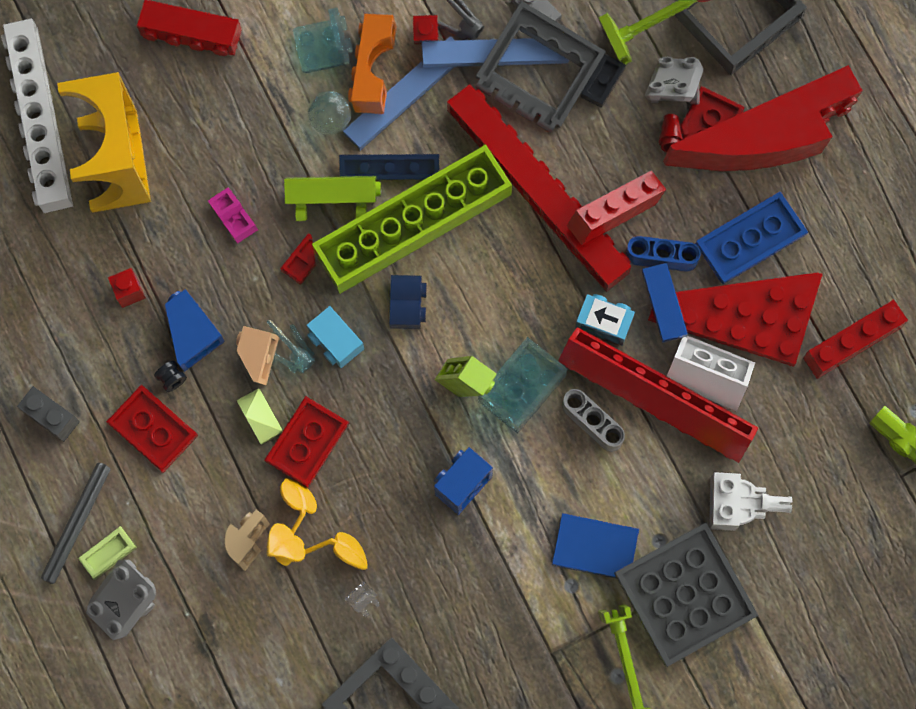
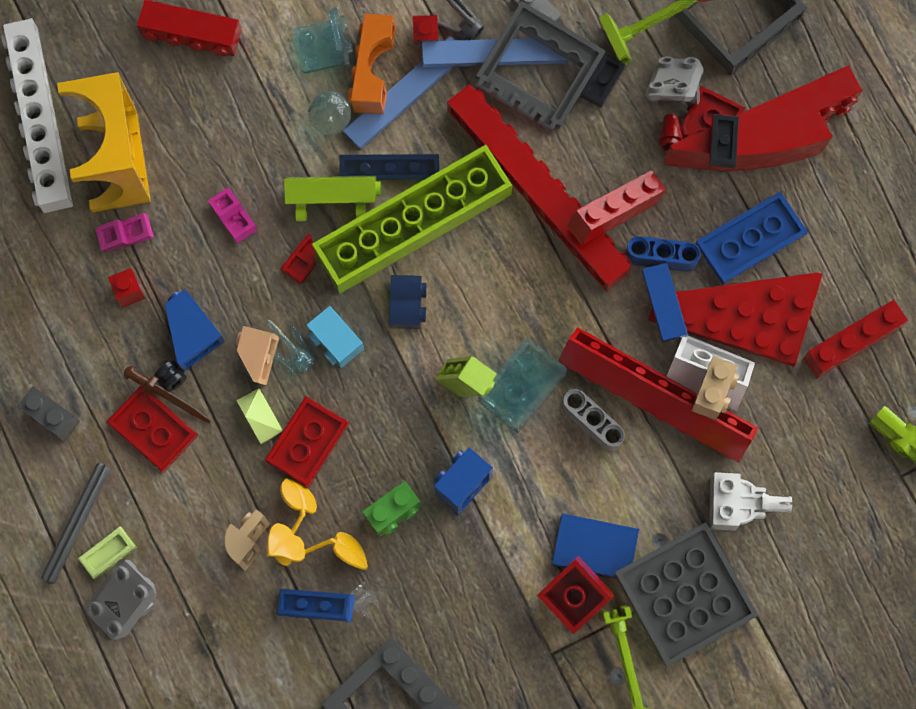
(124, 233): none -> dark pink slope
(150, 385): none -> reddish brown sword
(315, 605): none -> blue tile
(392, 509): none -> bright green brick
(576, 595): none -> red brick
(605, 319): brick -> none
(714, 388): none -> tan brick
(723, 141): none -> black plate

